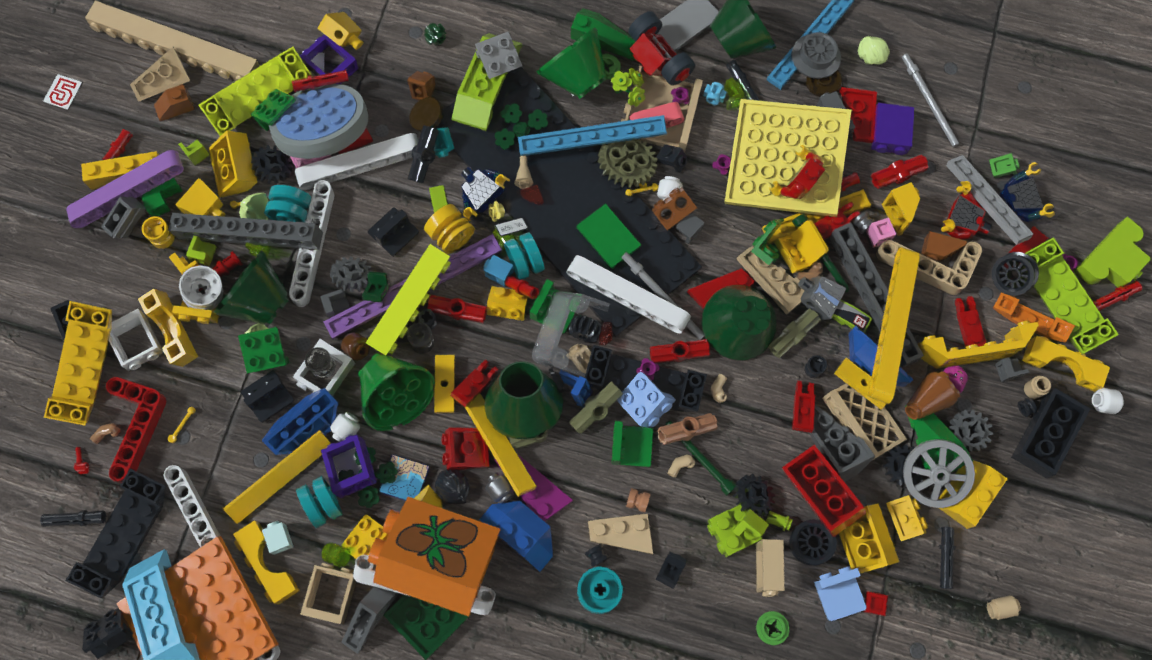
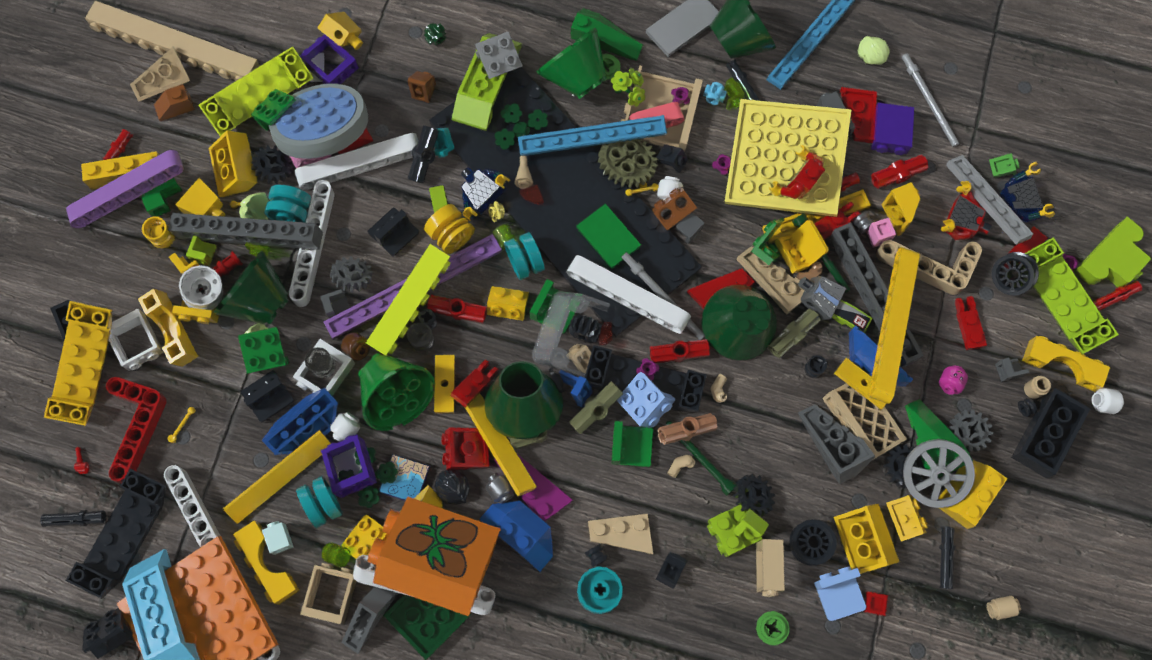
(62, 91): white sticker -> none
(105, 430): medium nougat arm -> none
(123, 217): dark grey brick -> none
(195, 152): lime panel -> none
(321, 80): red pin -> none
(376, 287): dark green bracket -> none
(426, 112): dark brown tile -> none
(498, 269): dark azure brick -> none
(511, 226): white sticker -> none
(522, 287): red pin -> none
(639, 500): nougat wheel -> none
(656, 53): brick -> none
(779, 520): lime pin -> none
(803, 408): red hinge -> none
(816, 55): dark grey wheel -> none
(824, 85): dark brown tile -> none
(824, 490): red brick -> none
(932, 395): dark orange cone -> none
(940, 246): dark orange slope -> none
(940, 357): yellow slope -> none
(1048, 327): orange slope -> none

